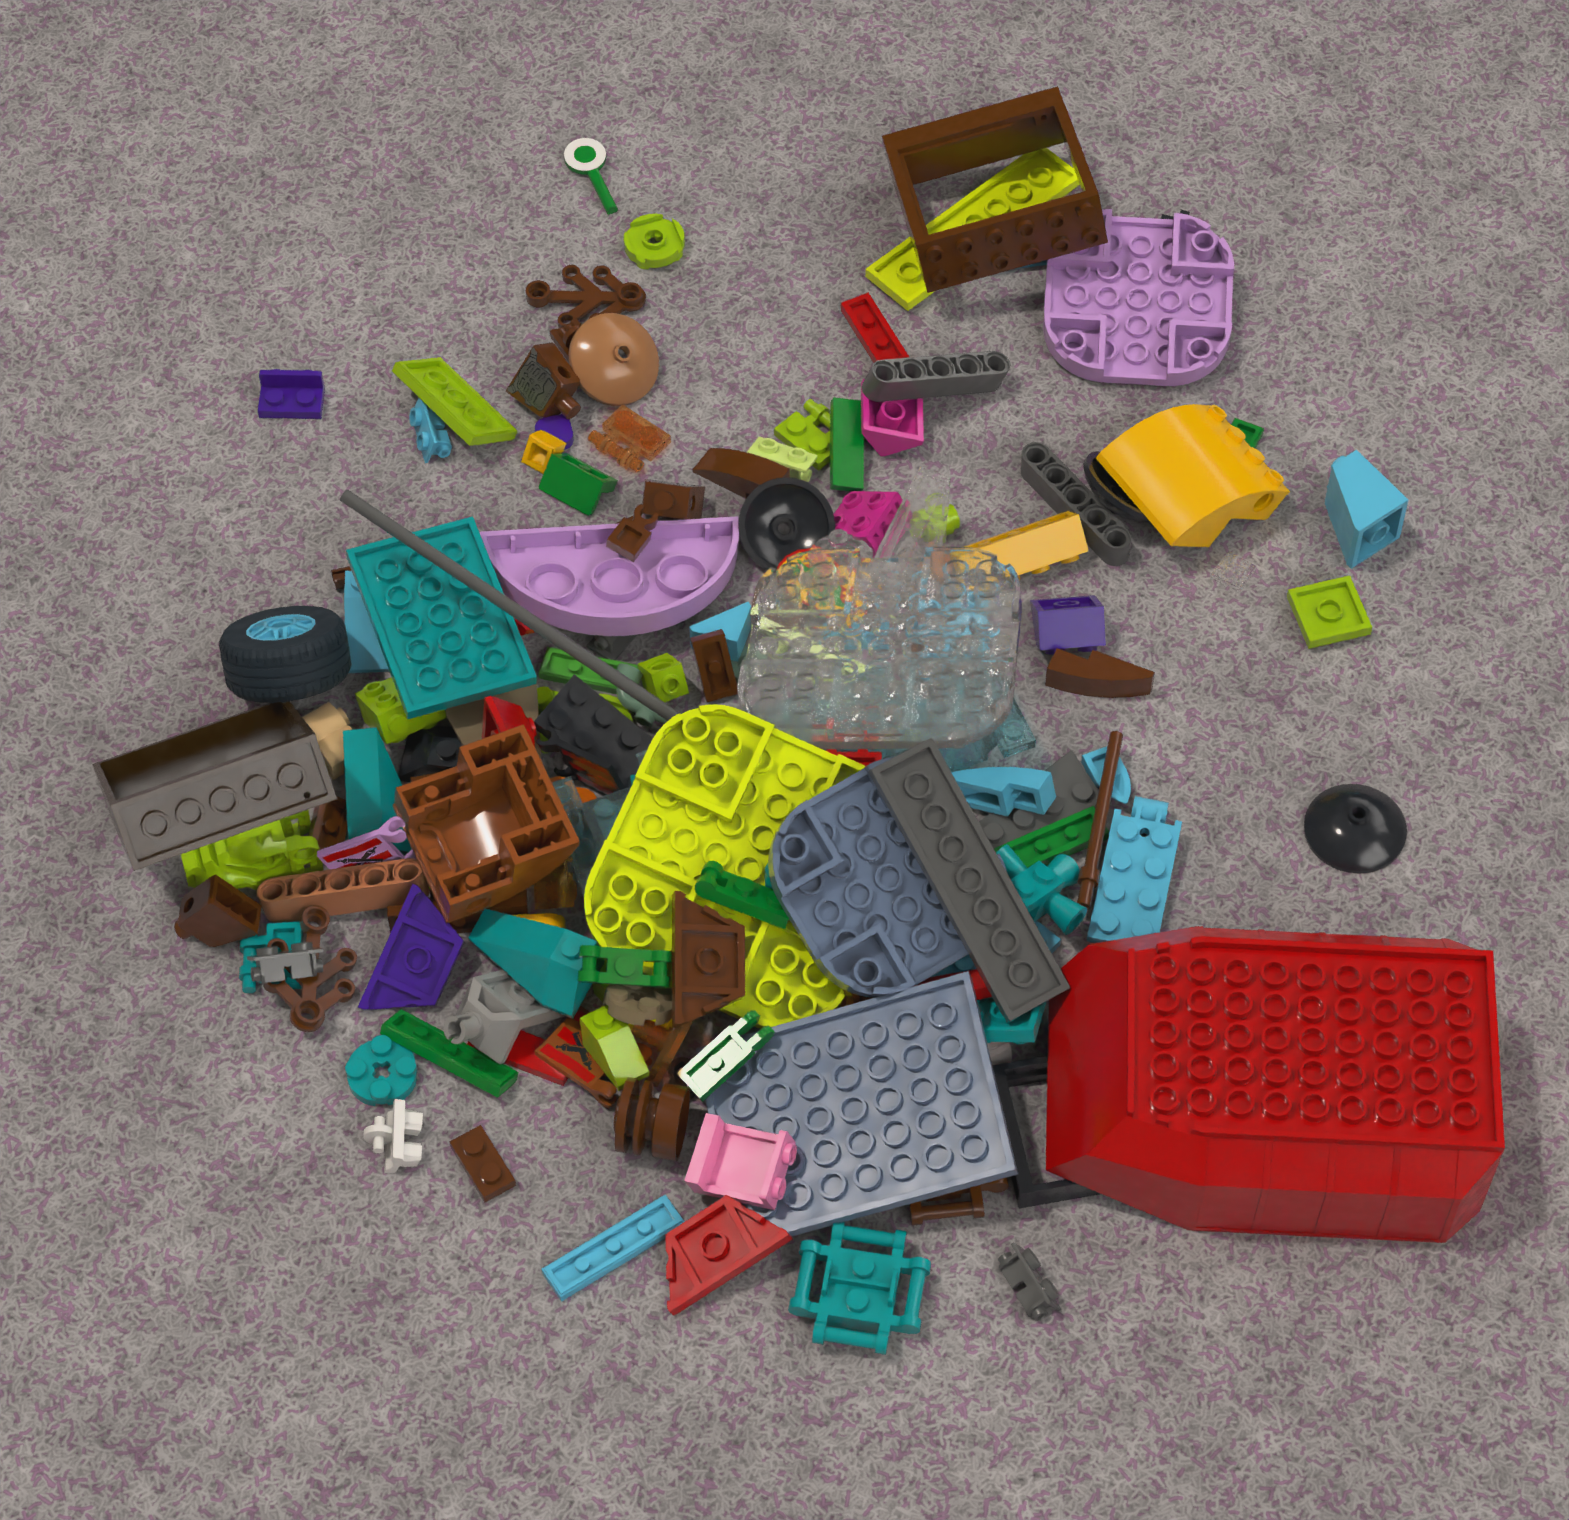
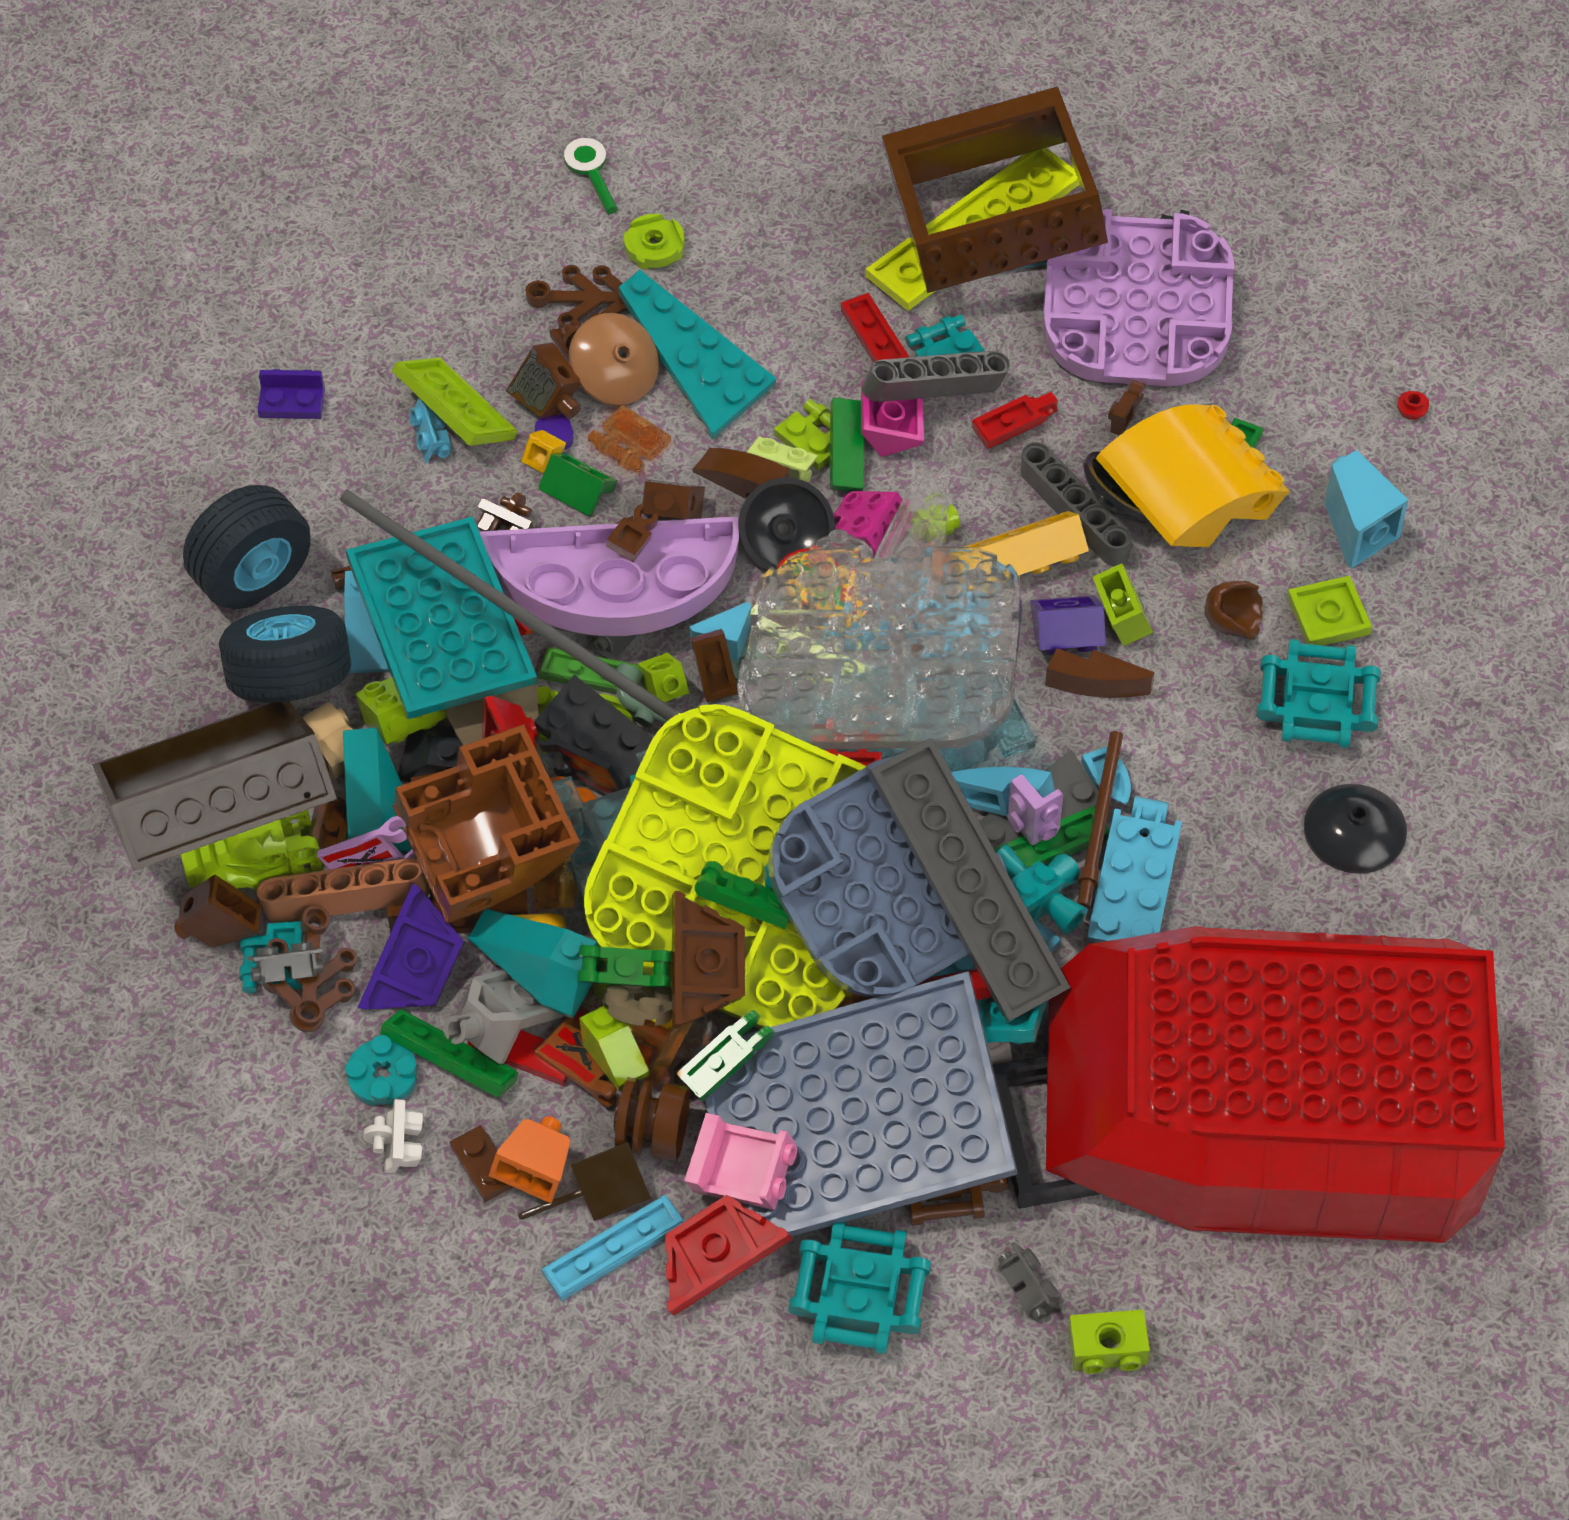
(246, 546): none -> black wheel
(495, 515): none -> hips
(533, 1158): none -> orange torso
(607, 1182): none -> dark brown piece
(701, 361): none -> teal wing
(953, 344): none -> teal plate
(1014, 418): none -> red hinge
(1031, 814): none -> lavender bracket
(1122, 604): none -> lime brick
(1123, 412): none -> reddish brown plate
(1123, 1327): none -> lime brick
(1235, 609): none -> reddish brown hair
(1318, 695): none -> teal brick
(1410, 410): none -> red plate

